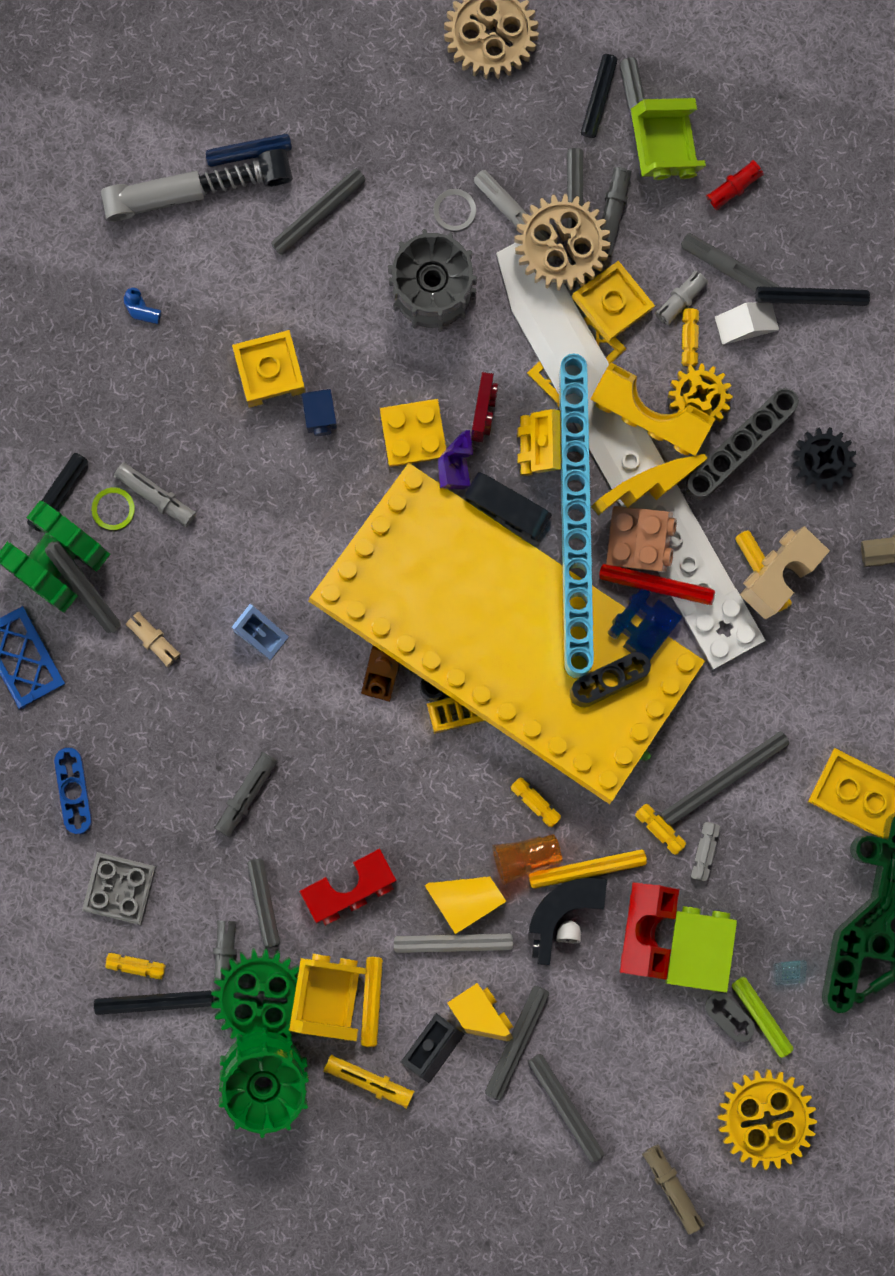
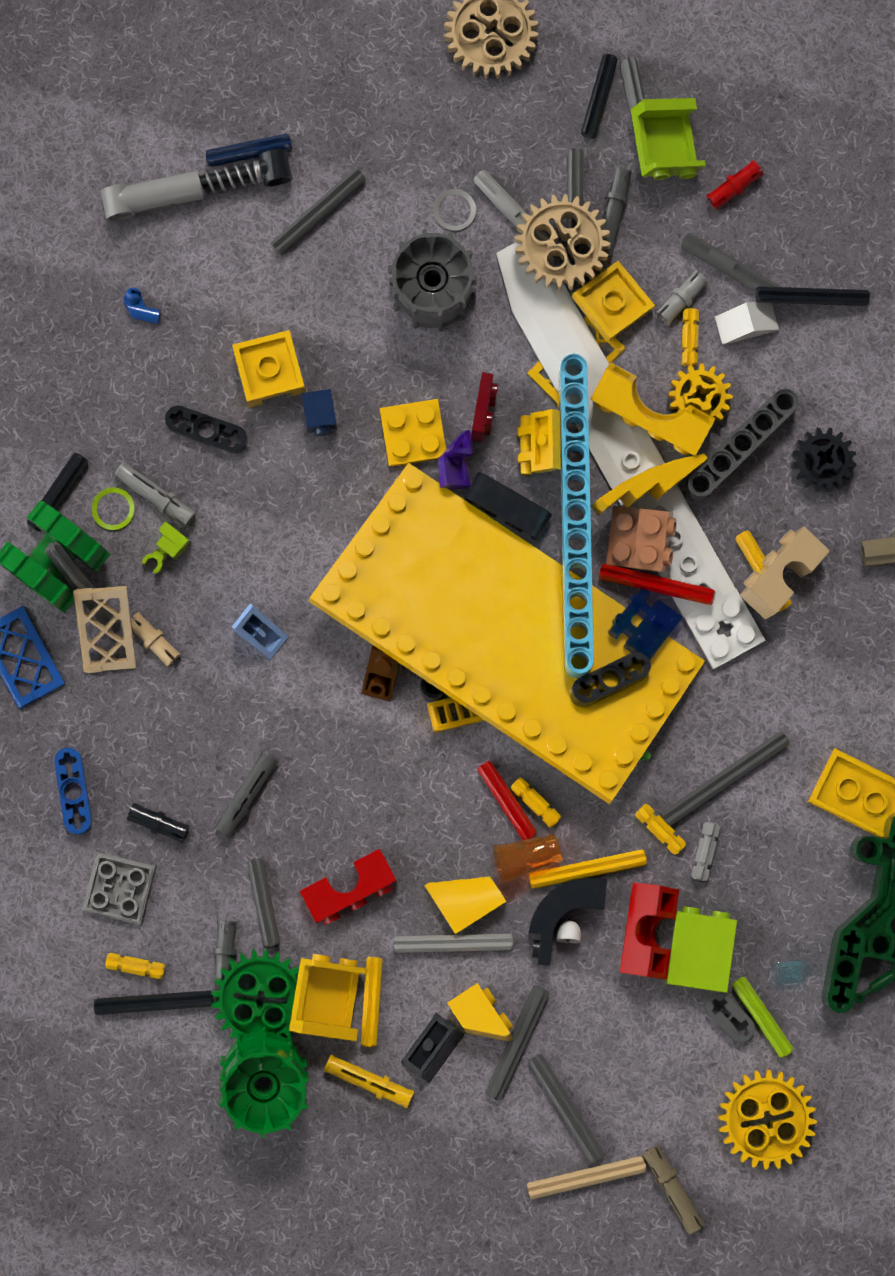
(108, 662): none -> tan window
(158, 822): none -> black pin
(170, 543): none -> lime piece
(183, 428): none -> black beam
(507, 800): none -> red axle
(586, 1177): none -> tan axle

